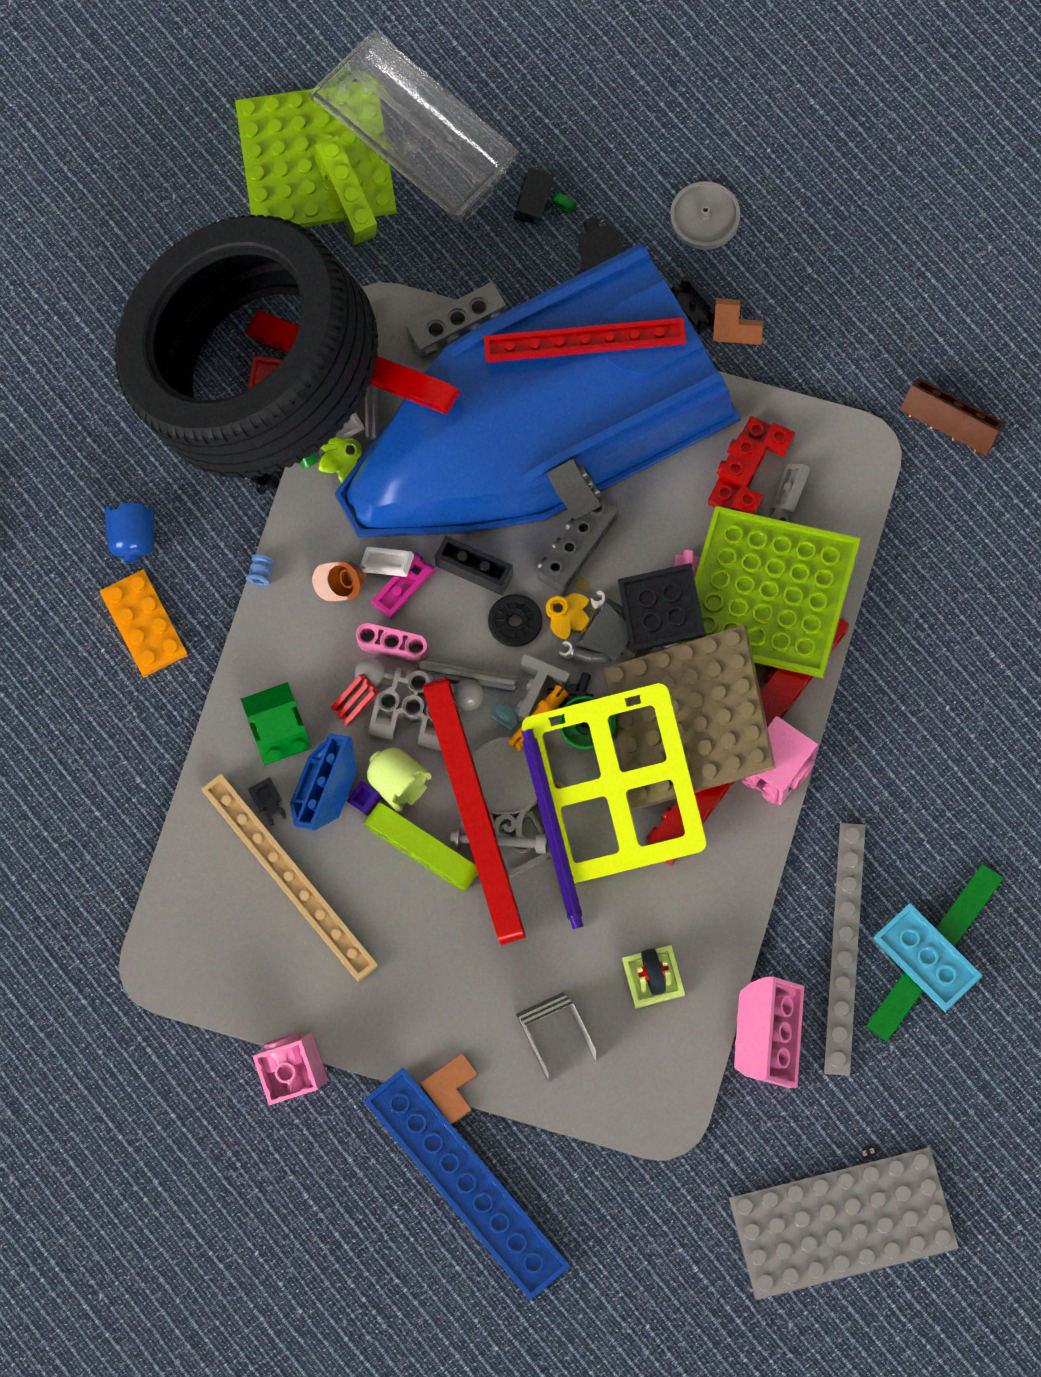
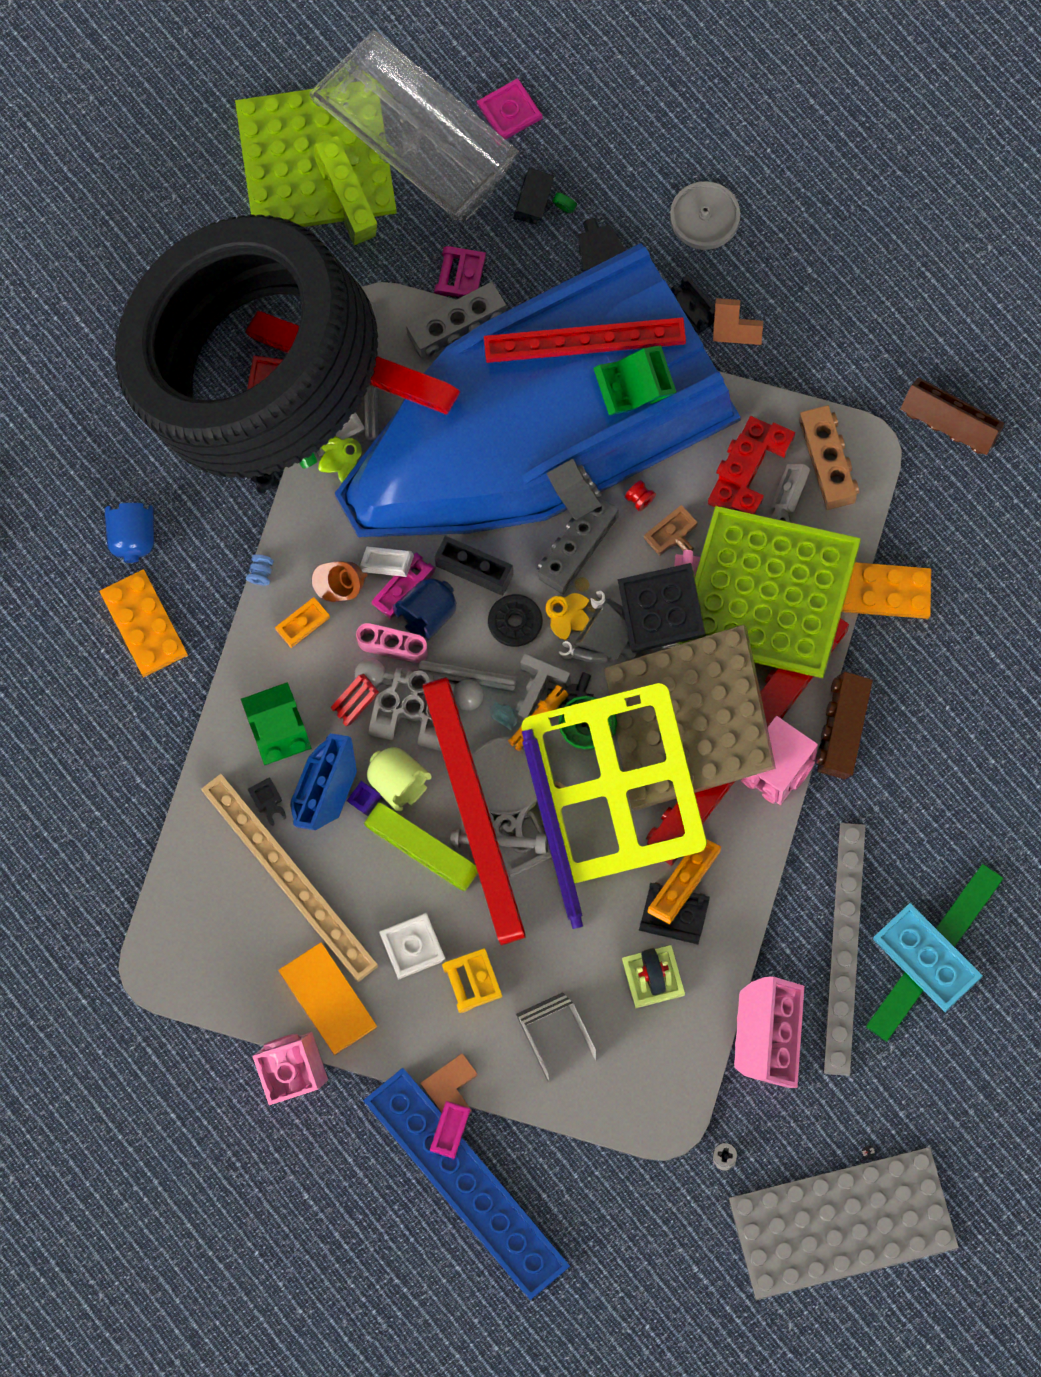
(302, 622): none -> light orange plate
(327, 998): none -> light orange tile
(412, 946): none -> white plate
(426, 607): none -> dark blue cylinder
(450, 1129): none -> dark pink tile
(468, 272): none -> dark pink plate
(480, 977): none -> yellow plate
(509, 109): none -> dark pink tile
(635, 380): none -> green piece
(640, 495): none -> red wheel
(671, 531): none -> medium nougat plate
(683, 883): none -> light orange tile
(687, 923): none -> black piece
(724, 1147): none -> light grey bush
(833, 494): none -> medium nougat brick
(844, 725): none -> reddish brown brick
(889, 591): none -> light orange plate

